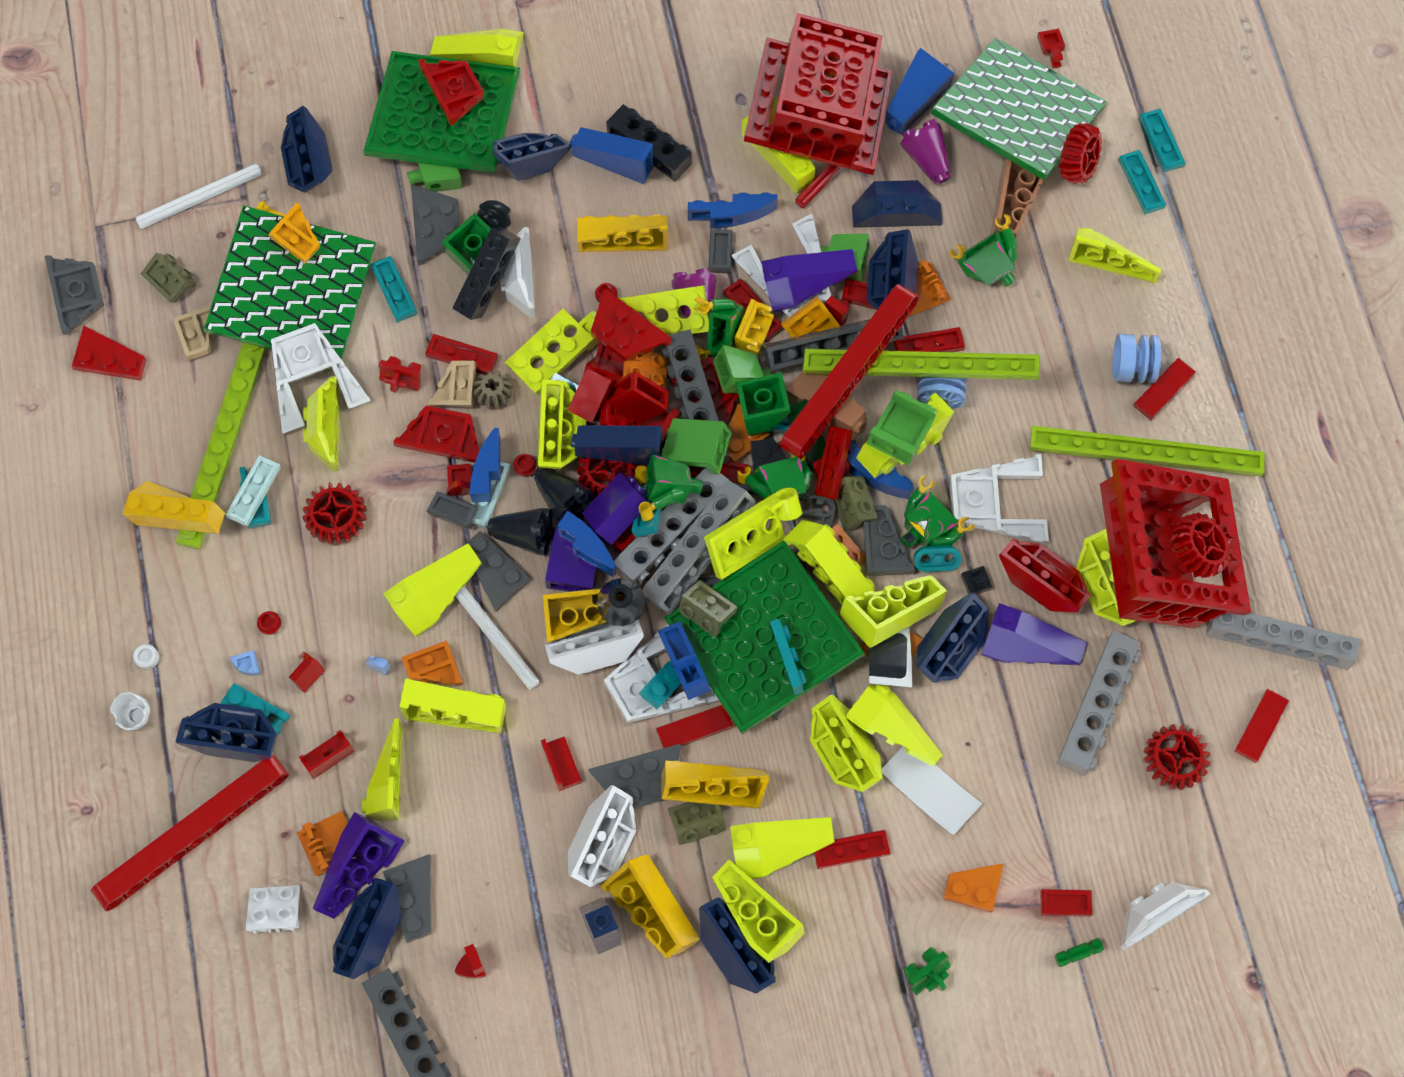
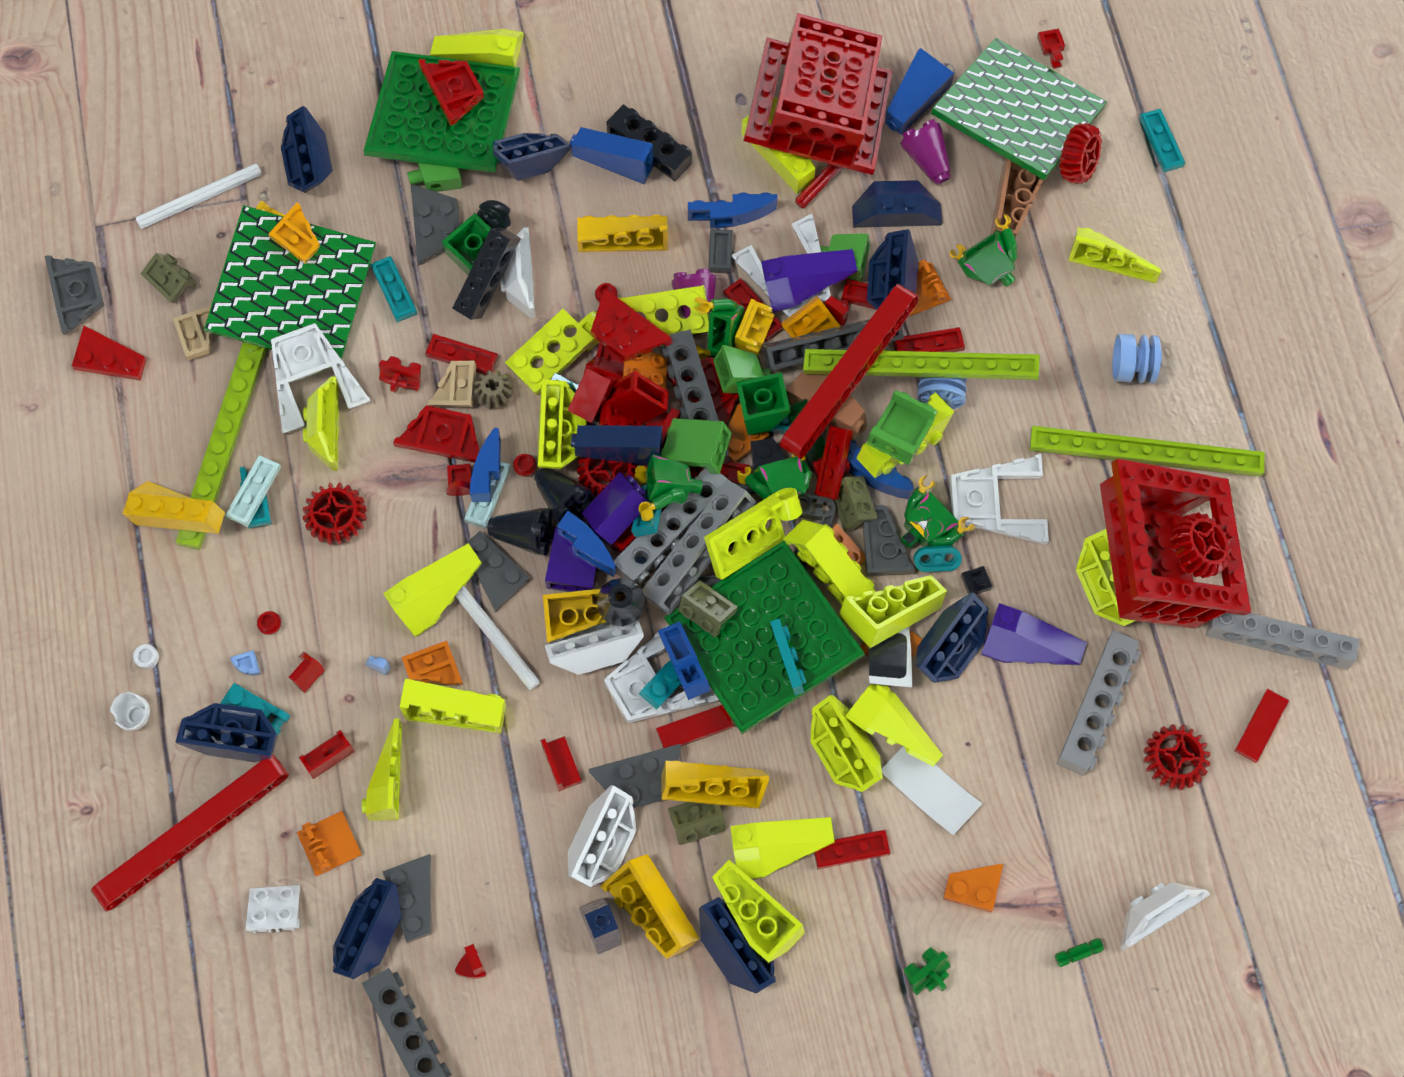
(349, 874): dark purple wedge -> none
(452, 510): dark grey tile -> none
(1044, 576): red wedge -> none
(1066, 902): red tile -> none
(1142, 182): teal tile -> none
(1164, 389): red tile -> none

